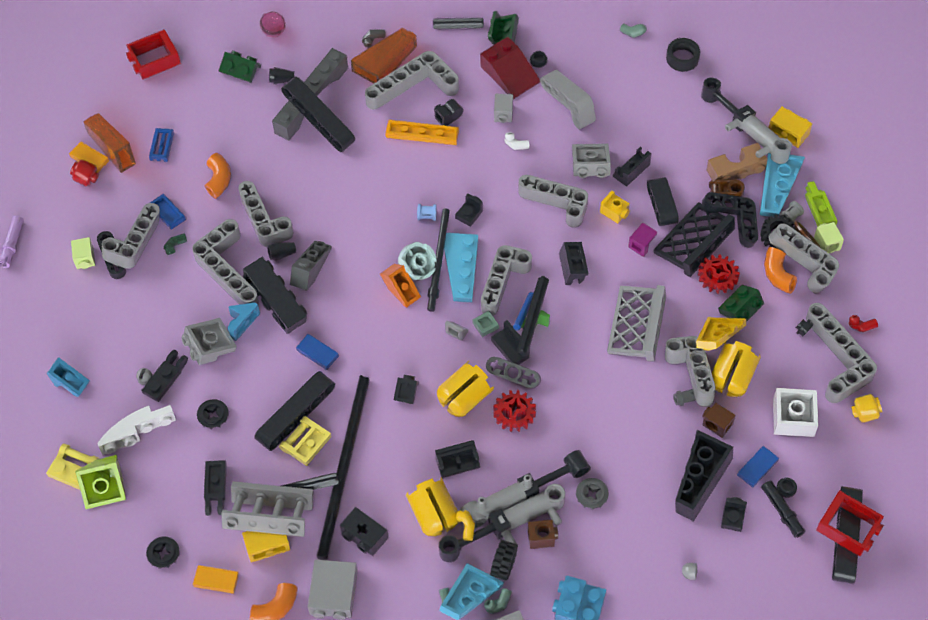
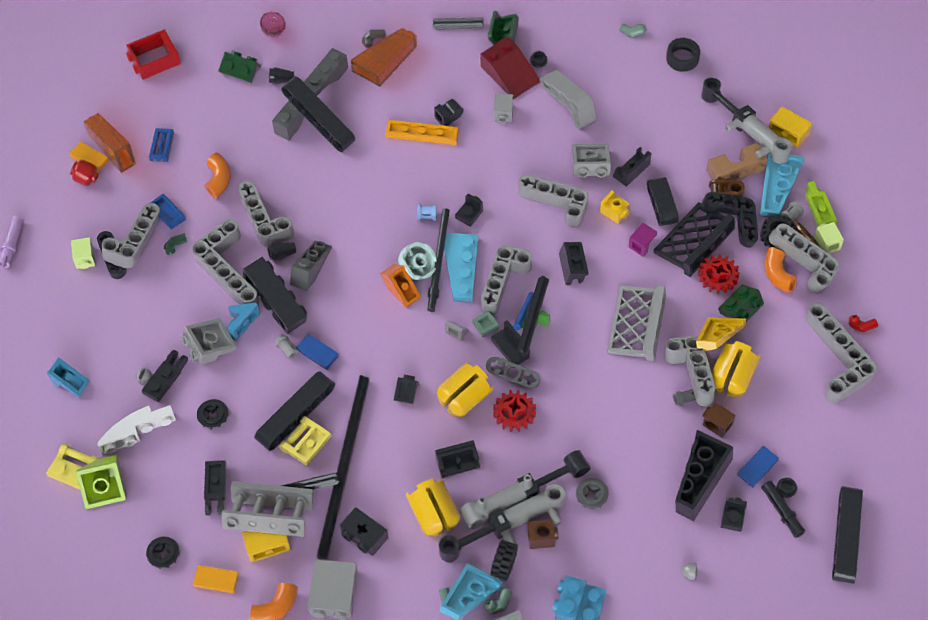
(286, 346): none -> light grey pin
(410, 74): light grey beam -> none
(469, 524): yellow arm -> none
(512, 142): white arm -> none
(795, 412): white brick -> none
(803, 327): black plate -> none
(859, 510): red window -> none
(866, 408): yellow head -> none

